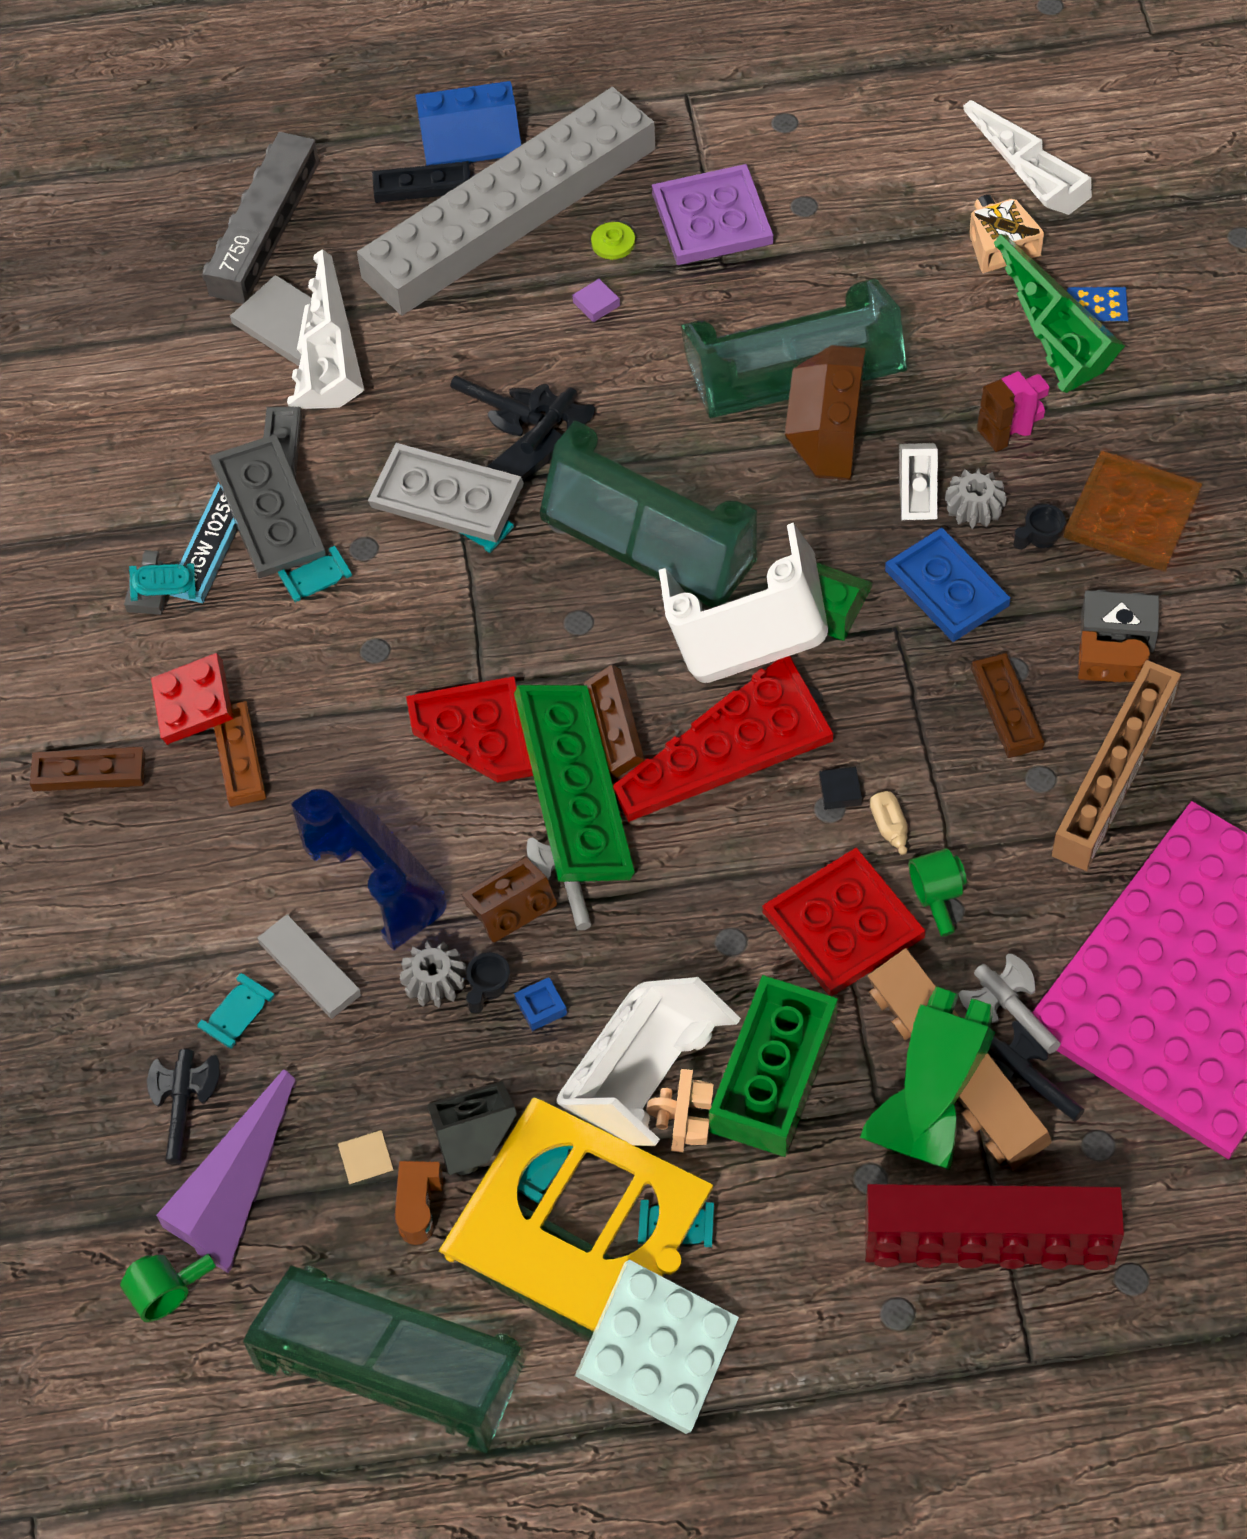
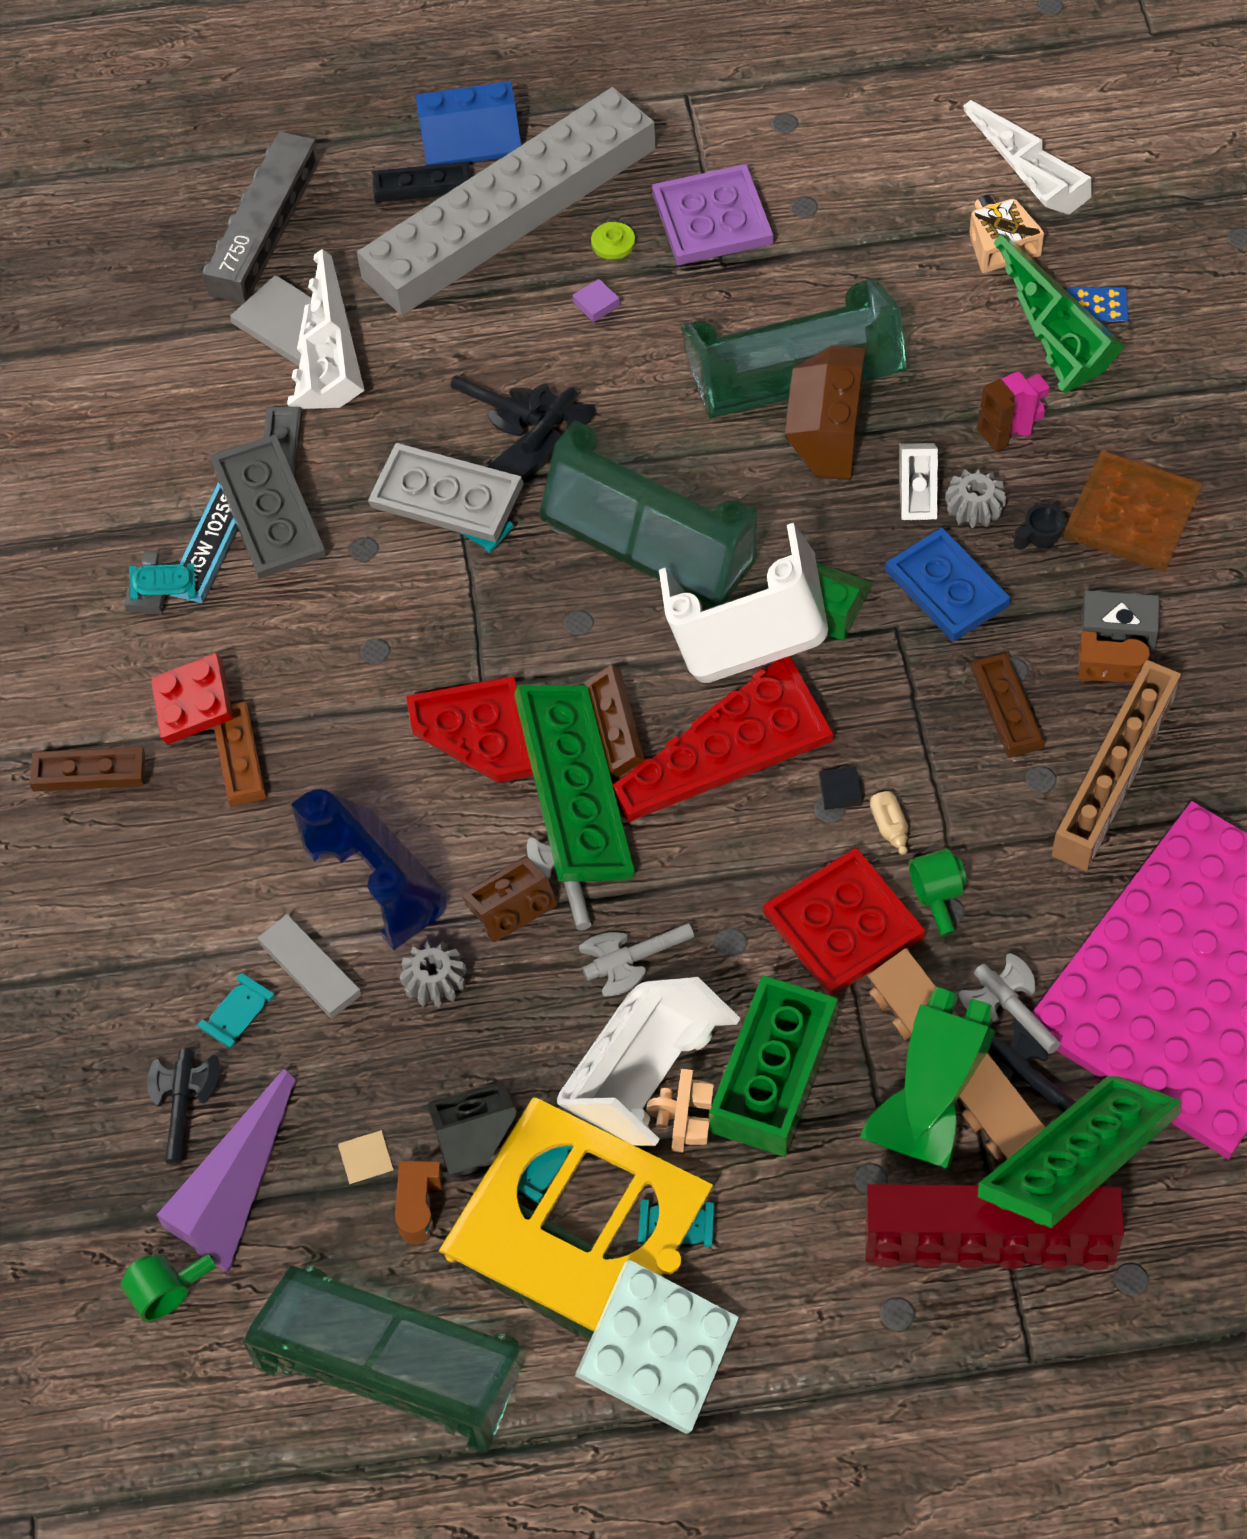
(315, 575): teal piece -> none
(488, 978): black piece -> none
(540, 1004): blue tile -> none
(618, 962): none -> light grey piece
(1079, 1150): none -> green plate

